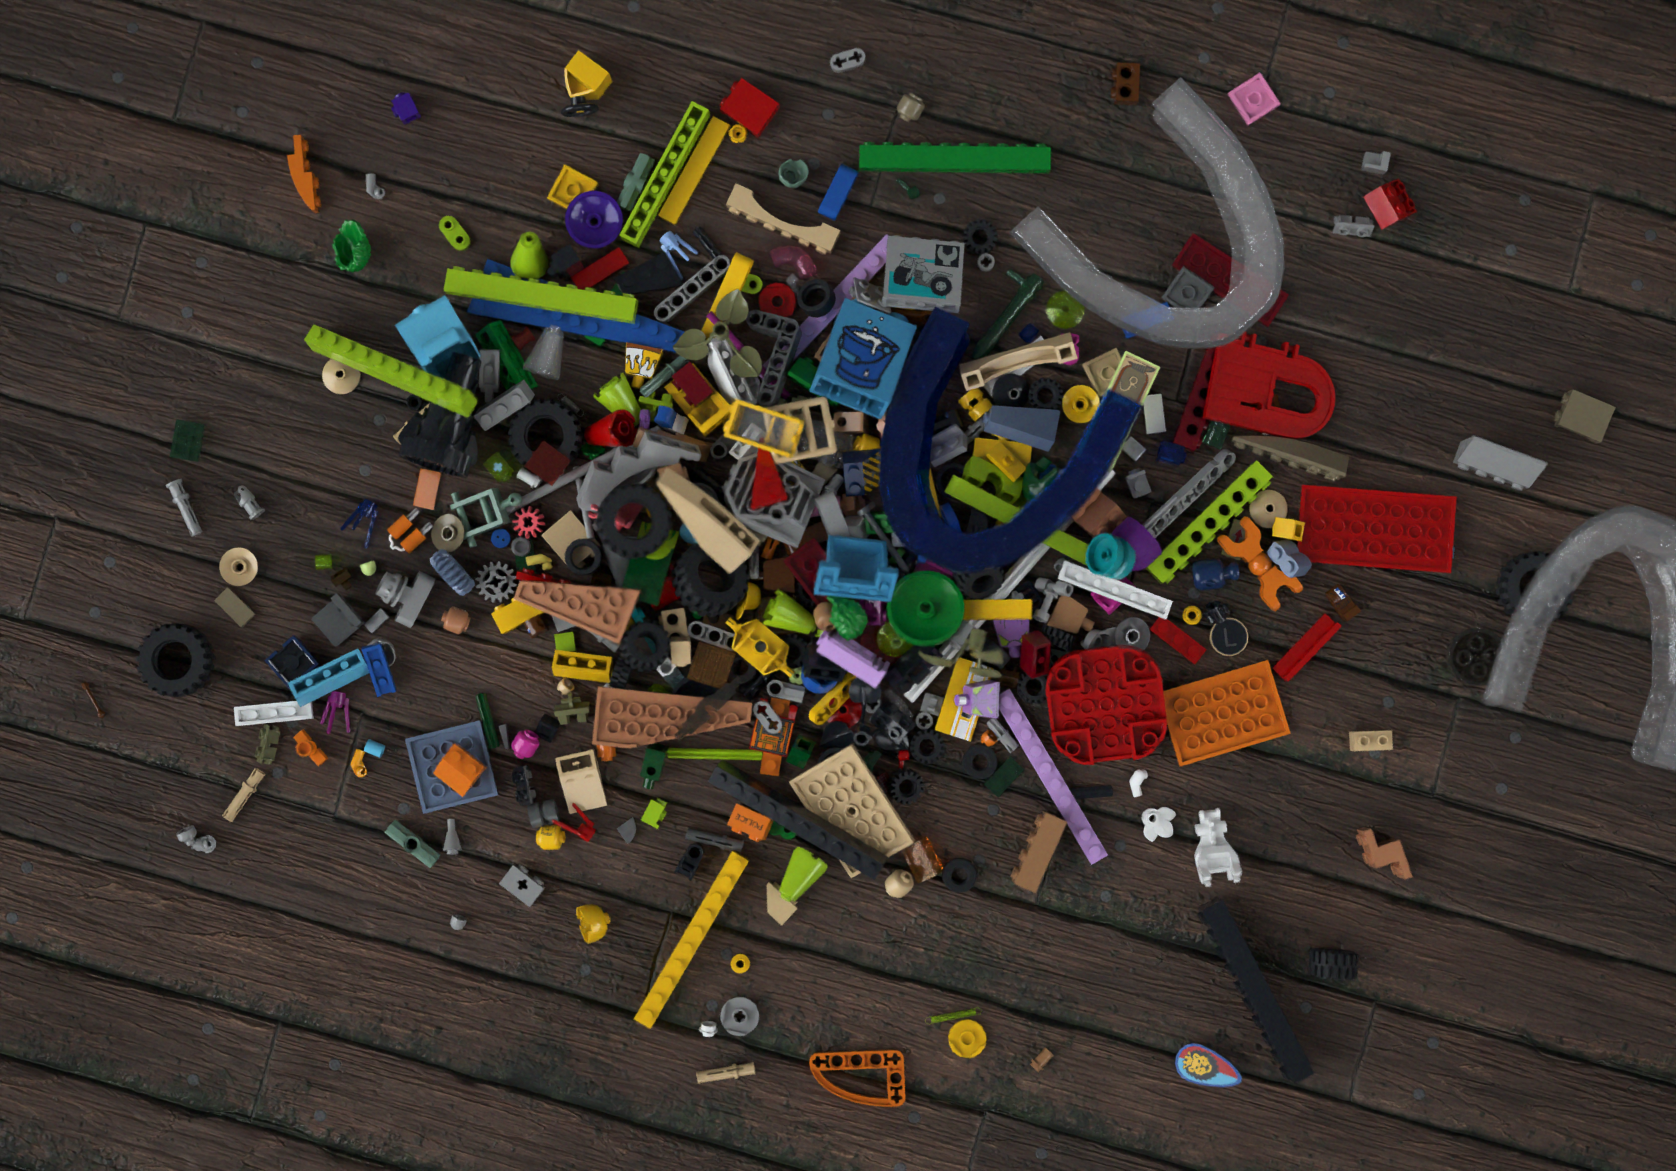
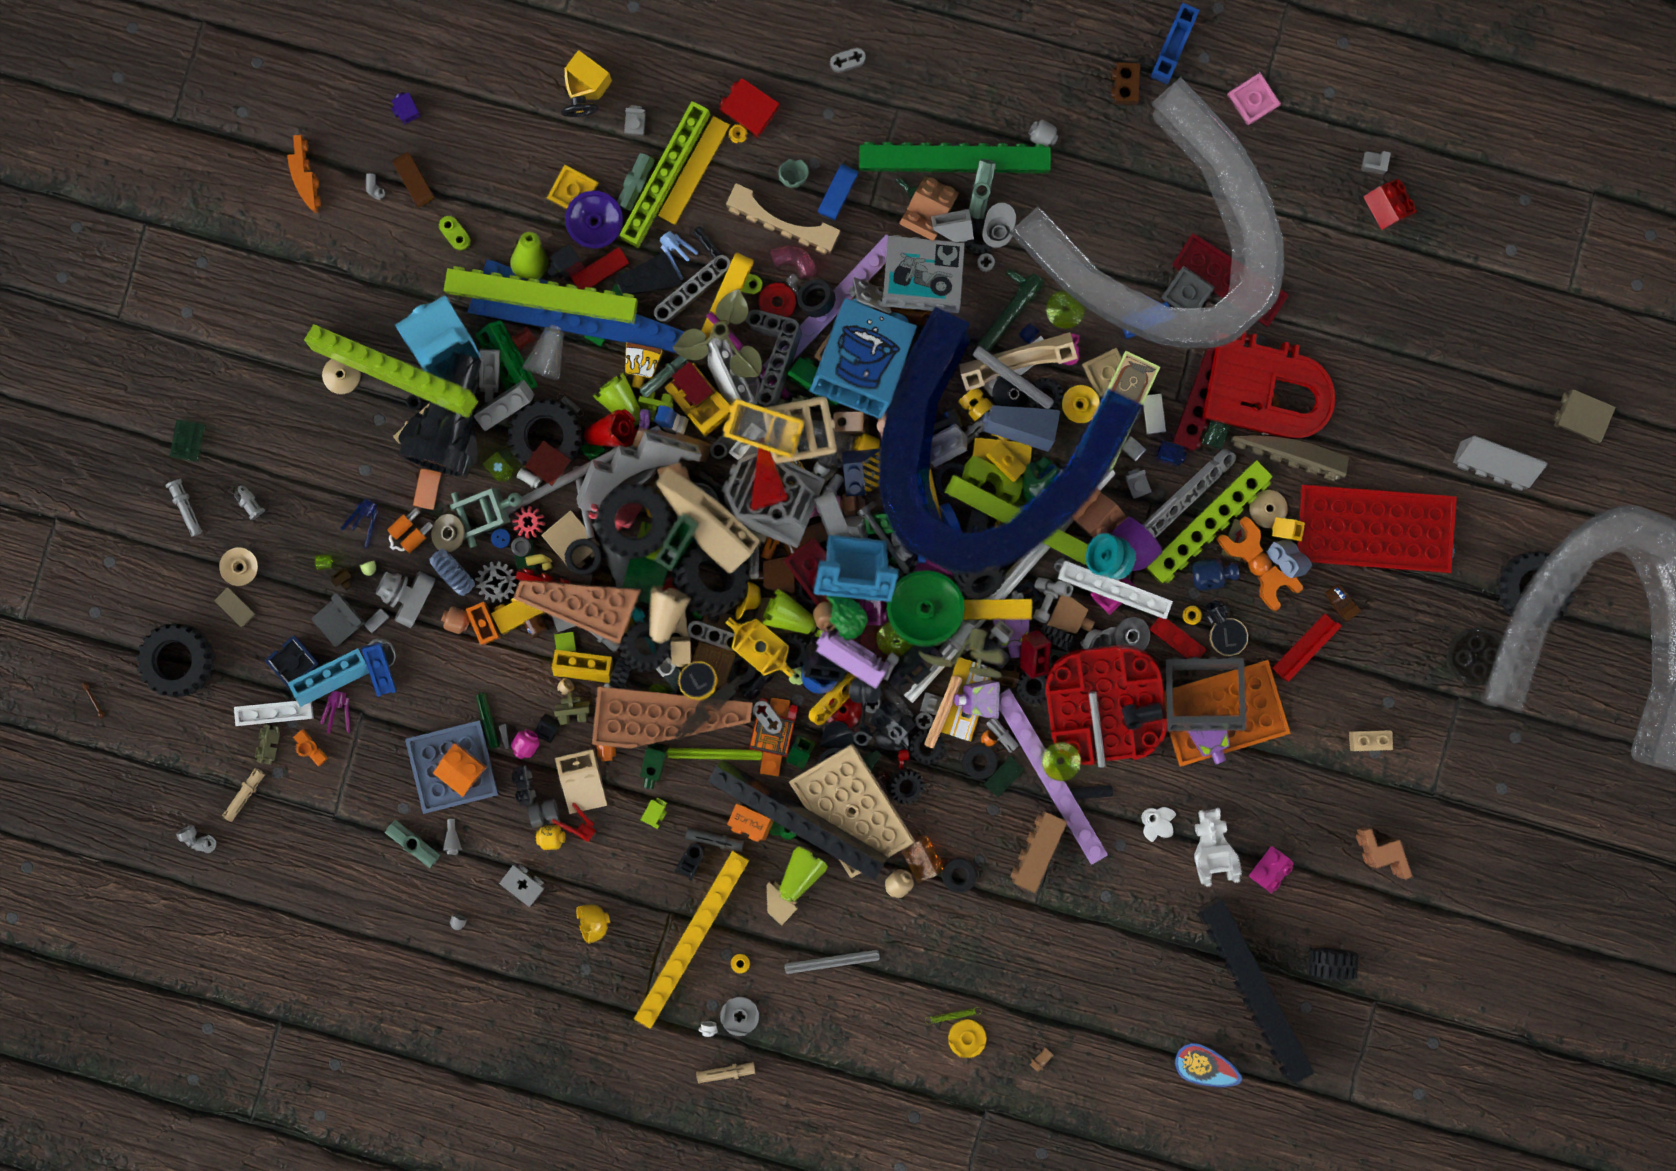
(351, 247): green piece -> none
(357, 764): light orange arm -> none
(374, 748): medium azure hinge -> none
(413, 179): none -> reddish brown beam
(483, 623): none -> orange brick
(628, 830): flat silver tile -> none
(635, 121): none -> light grey bracket
(665, 612): none -> tan cone
(677, 542): none -> dark green slope
(698, 680): none -> black tile
(788, 691): light grey piece -> none
(821, 468): none -> light grey hinge
(833, 961): none -> light grey axle
(865, 1064): orange beam -> none
(893, 660): none -> light grey hand
(902, 552): none -> light grey bush
(910, 107): dark tan head -> none
(928, 200): none -> nougat bracket
(943, 711): none -> light nougat axle
(954, 225): none -> light grey slope
(983, 177): none -> sand green piece
(998, 224): none -> light grey piece
(1002, 631): none -> light grey tile
(1013, 377): none -> light grey axle
(1043, 133): none -> light grey head
(1062, 771): none -> clear neon green dish
(1097, 729): none -> light grey bar
(1136, 780): white arm -> none
(1137, 716): none -> black piece
(1174, 43): none -> blue arch
(1205, 723): none -> dark grey window
(1211, 743): none -> medium lavender torso
(1271, 870): none -> dark pink bracket
(1361, 227): light grey hinge -> none

